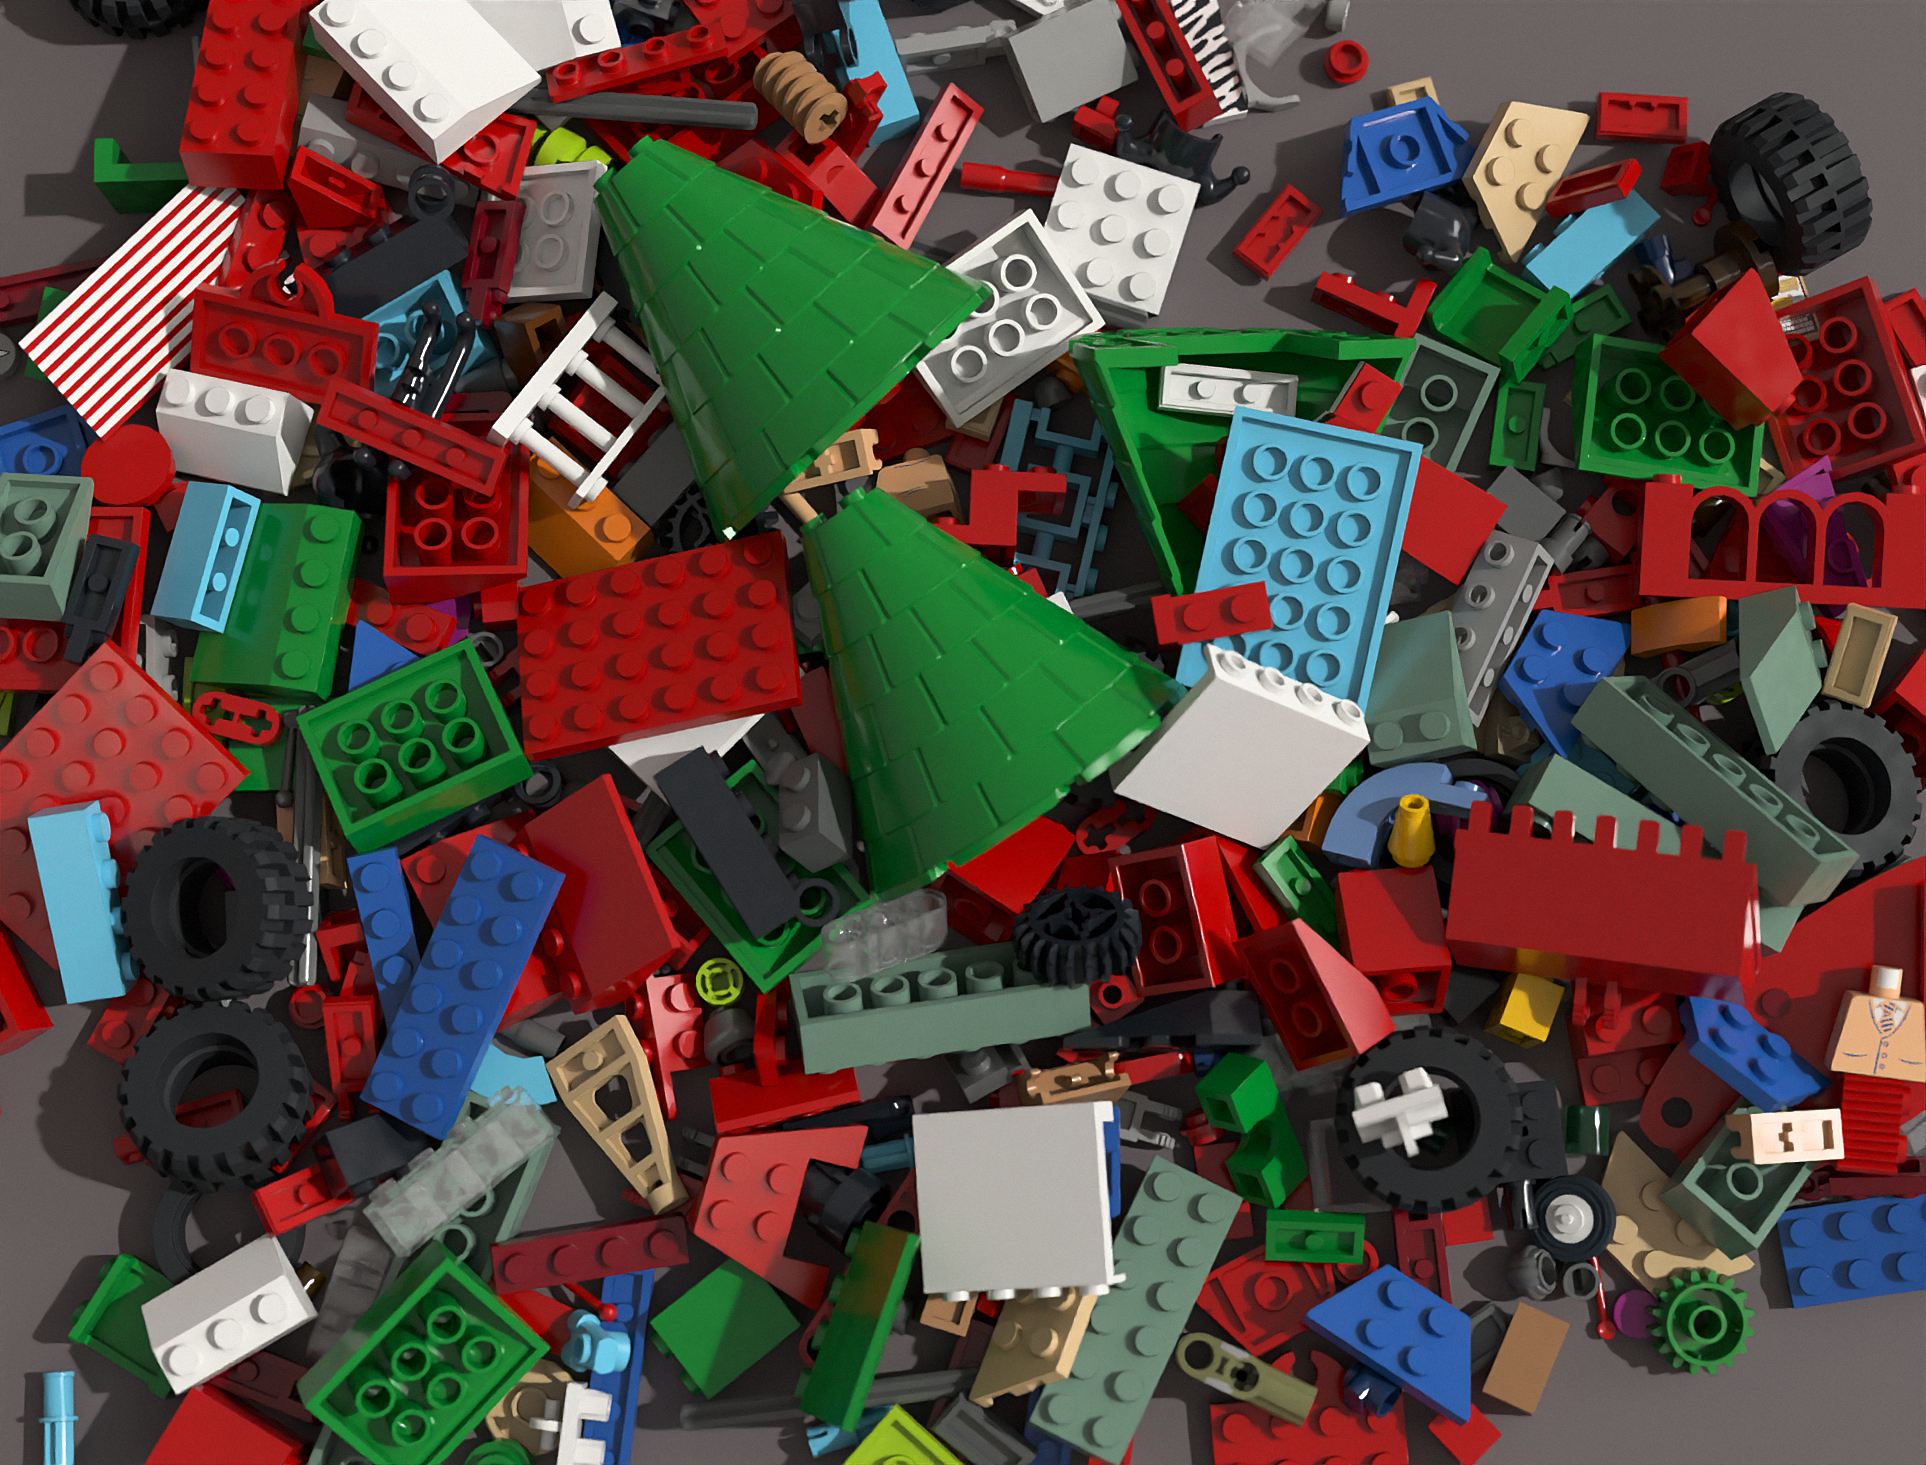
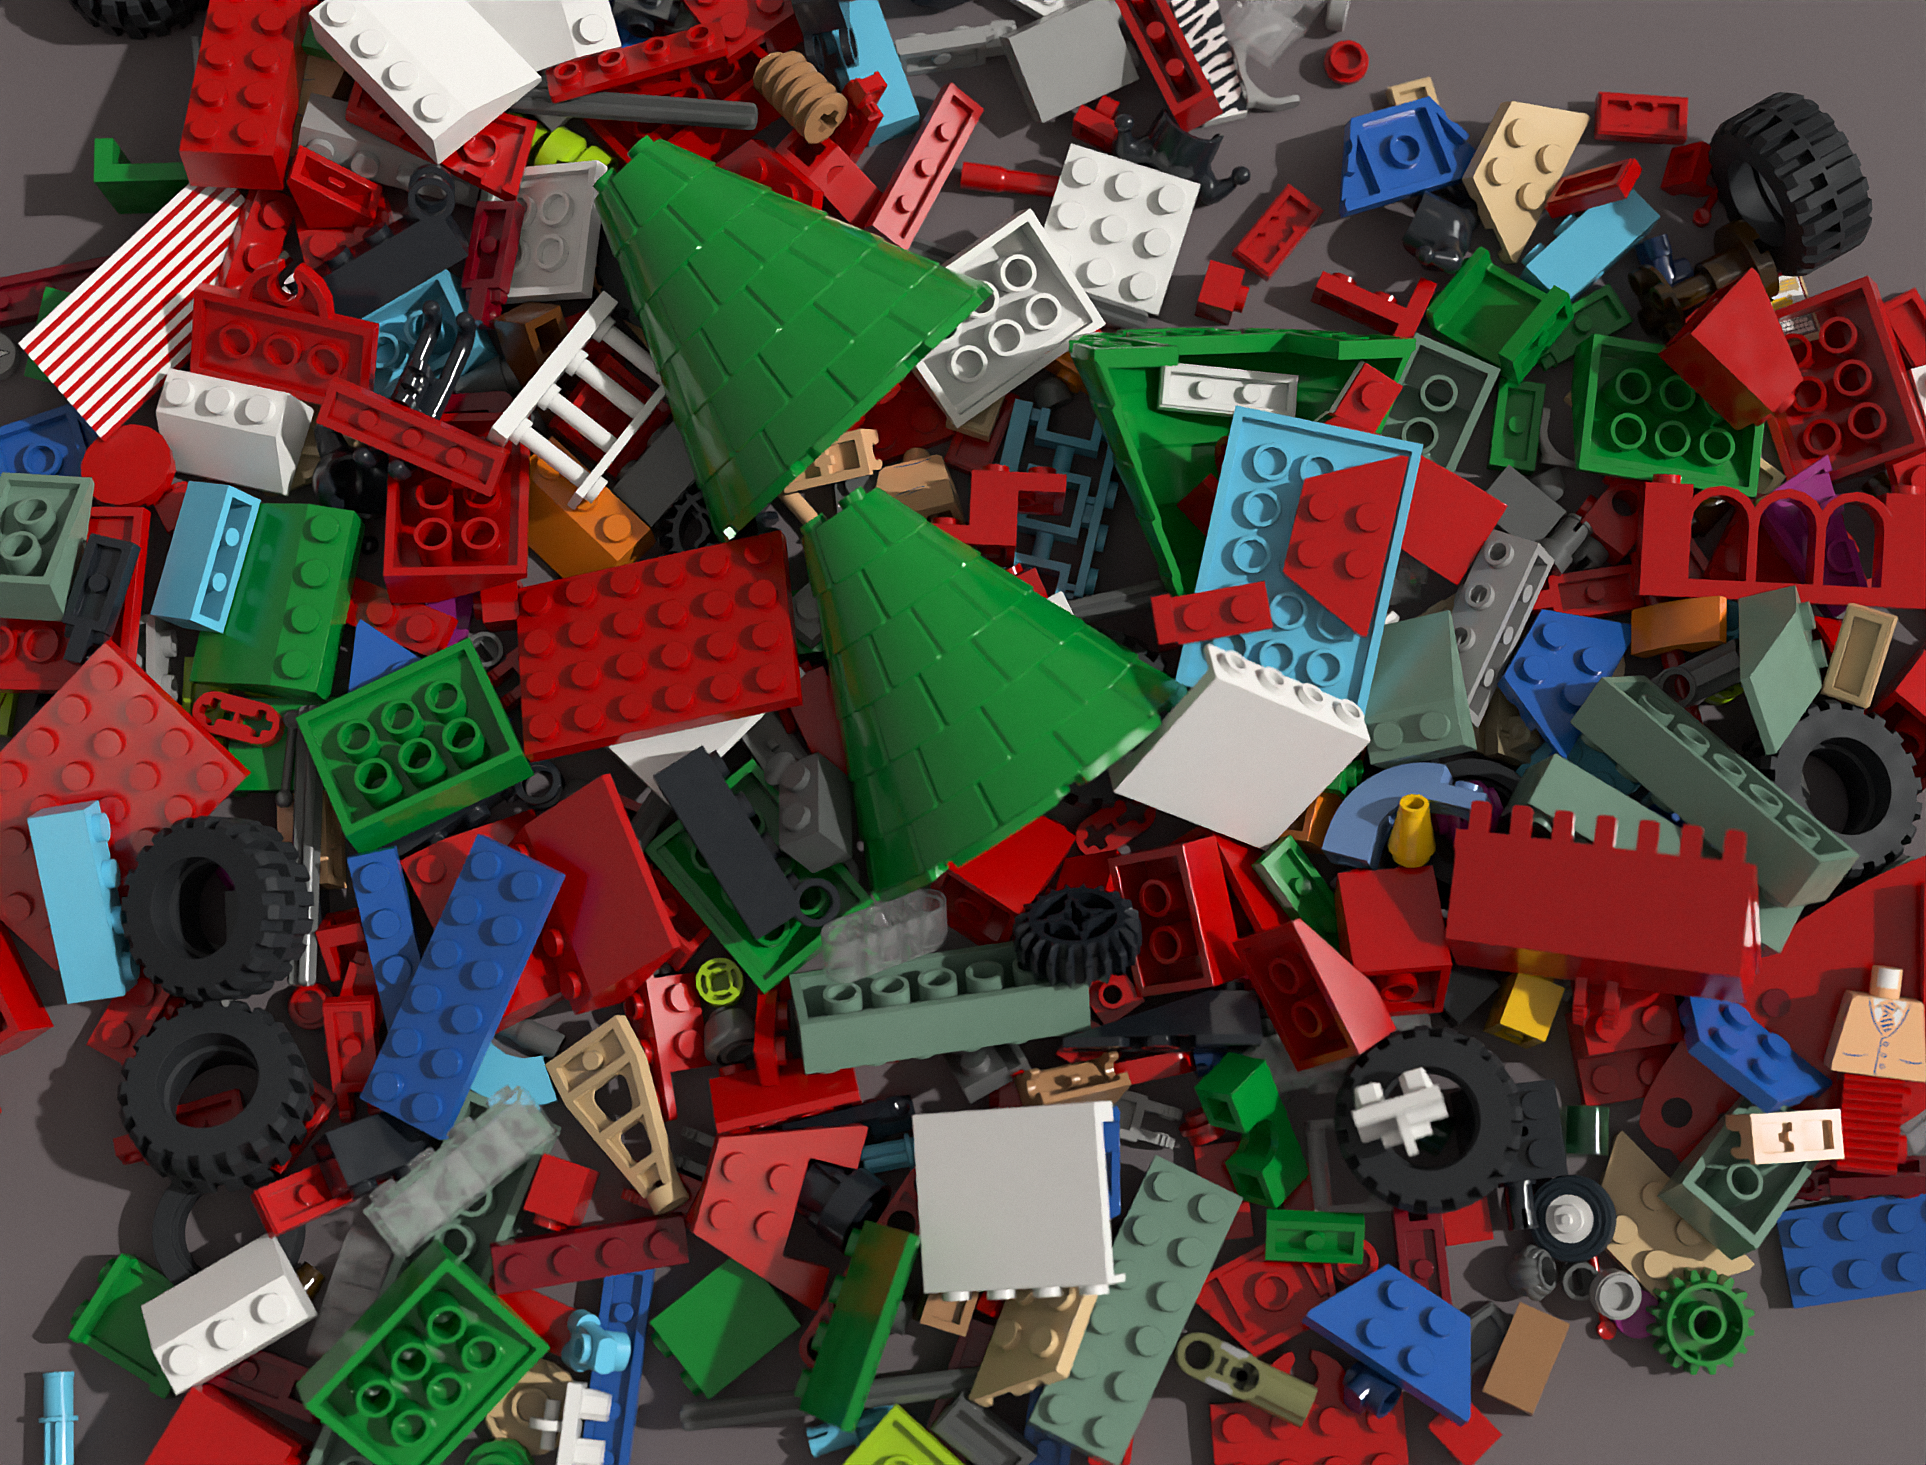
(560, 1193): none -> red brick
(606, 1312): red hinge -> none
(1221, 293): none -> red plate
(1344, 537): none -> red wing
(1615, 1294): none -> light grey tile

